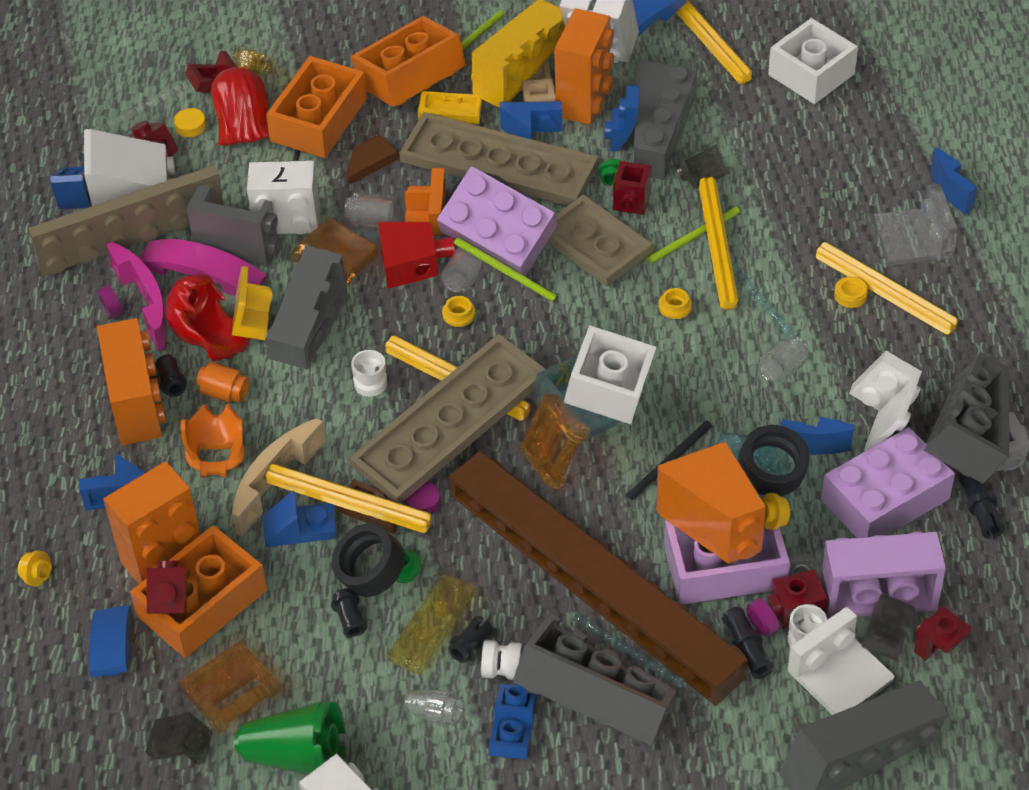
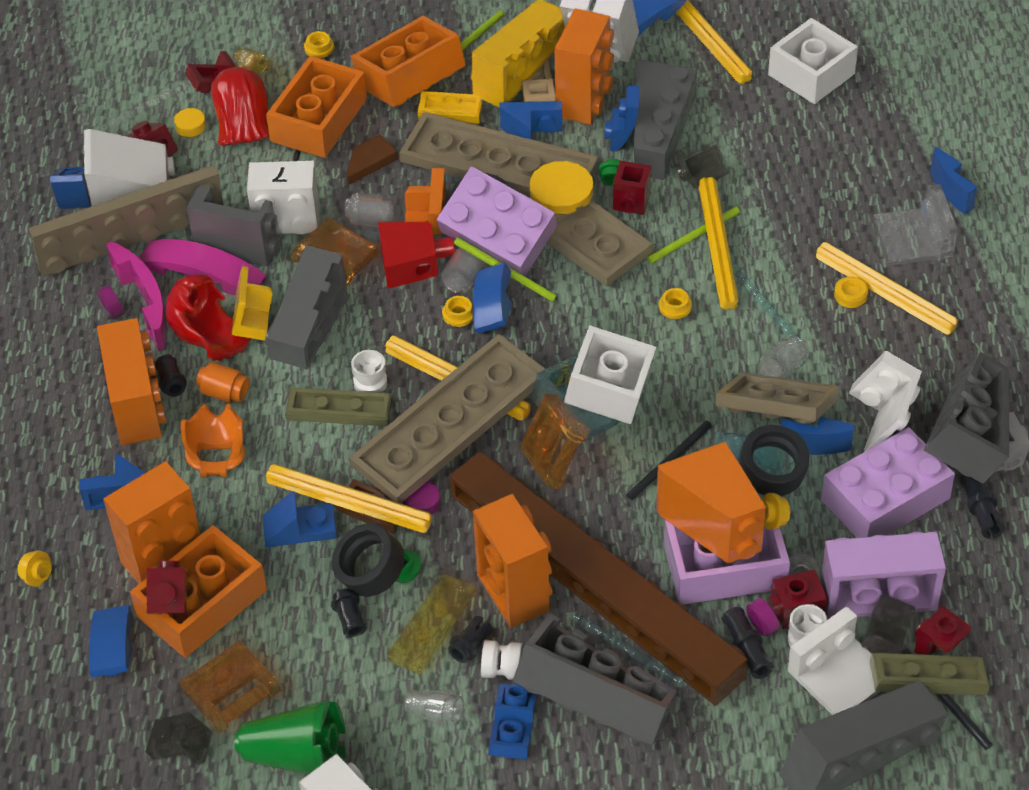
(297, 444): tan slope -> none
(319, 44): none -> yellow plate
(339, 406): none -> olive tile
(490, 300): none -> blue slope
(512, 560): none -> orange brick
(561, 186): none -> yellow tile
(777, 397): none -> dark tan plate
(937, 672): none -> olive tile
(962, 717): none -> black axle

